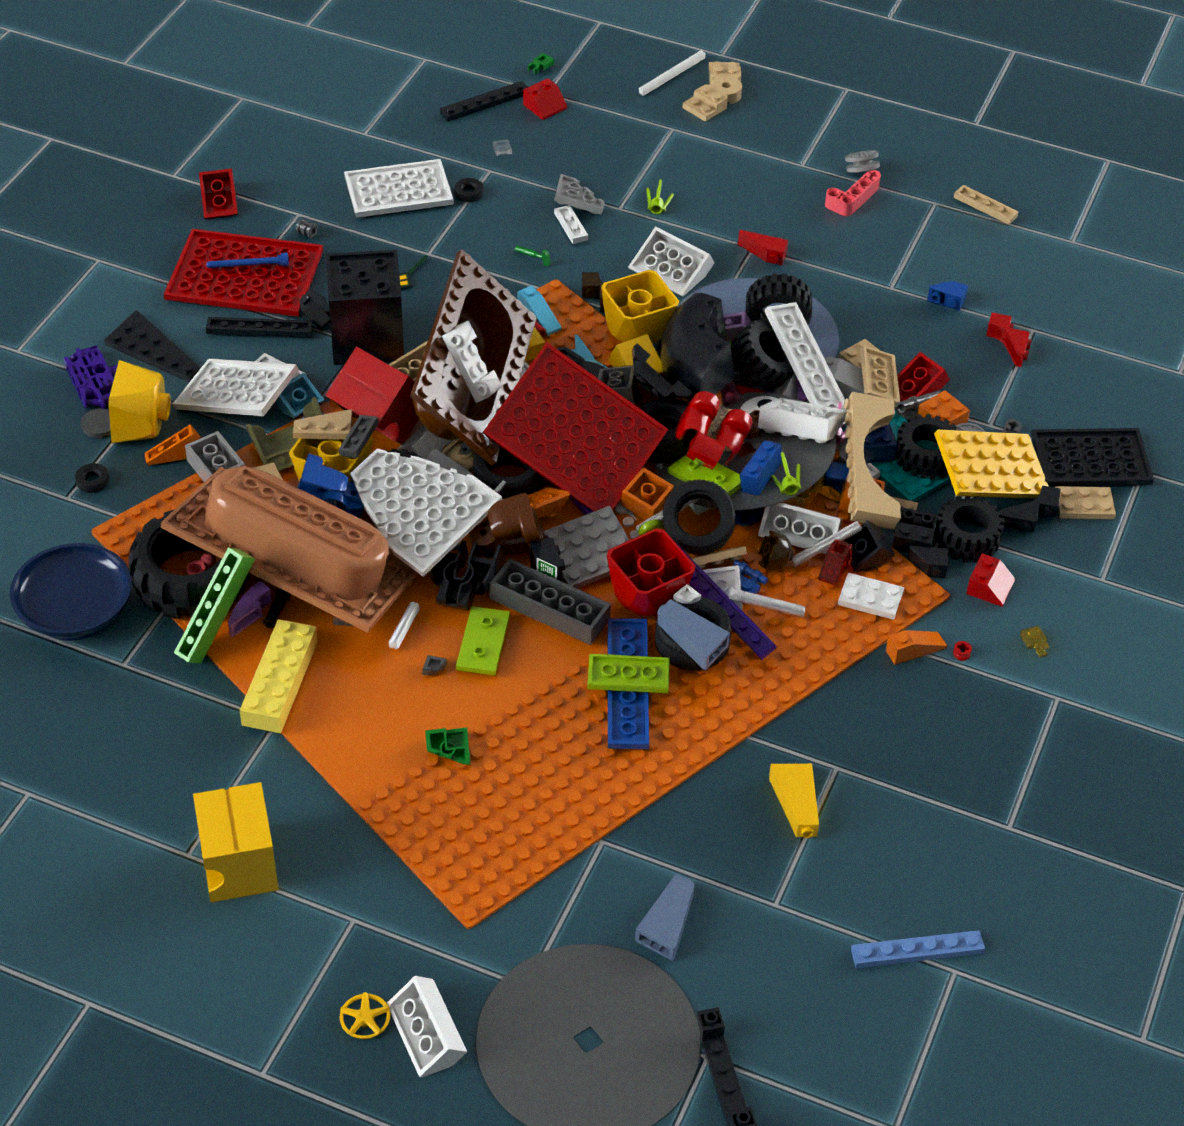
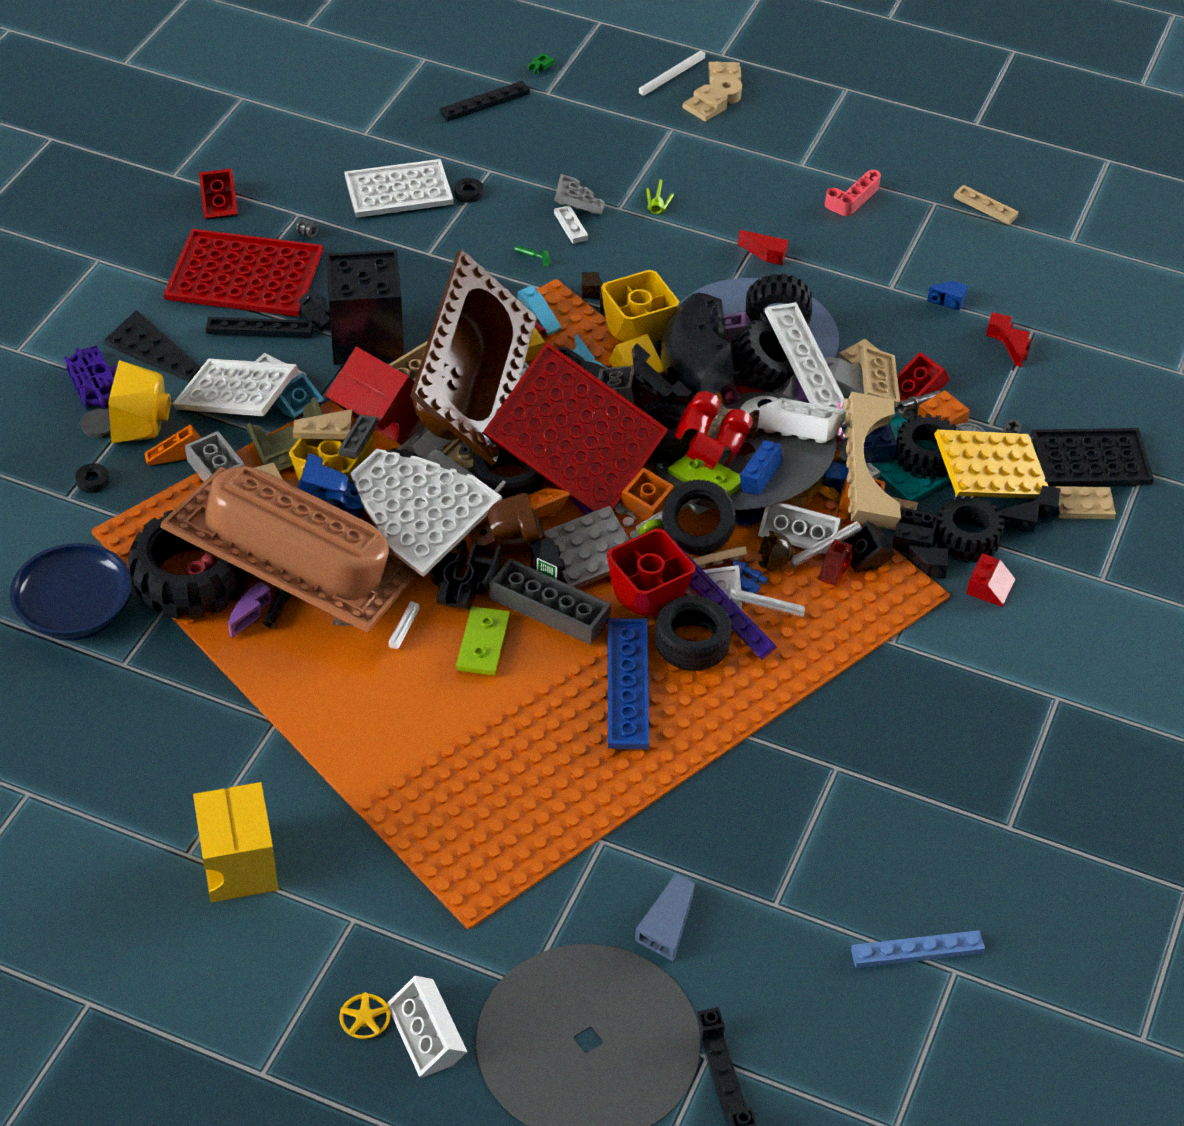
(214, 605): bright green brick -> none
(278, 676): light yellow brick -> none
(282, 259): blue piece -> none
(405, 280): piece -> none
(433, 665): dark grey tile -> none
(449, 744): green slope -> none
(466, 356): white piece -> none
(502, 147): clear tile -> none
(544, 99): red slope -> none
(628, 673): lime plate -> none
(674, 260): white slope -> none
(687, 595): white tile -> none
(693, 633): sand blue slope -> none
(789, 484): lime plant -> none
(797, 796): yellow slope -> none
(862, 161): light grey wheel -> none
(871, 596): white plate -> none
(913, 644): orange slope -> none
(963, 645): red bush -> none
(1035, 638): clear yellow plate -> none

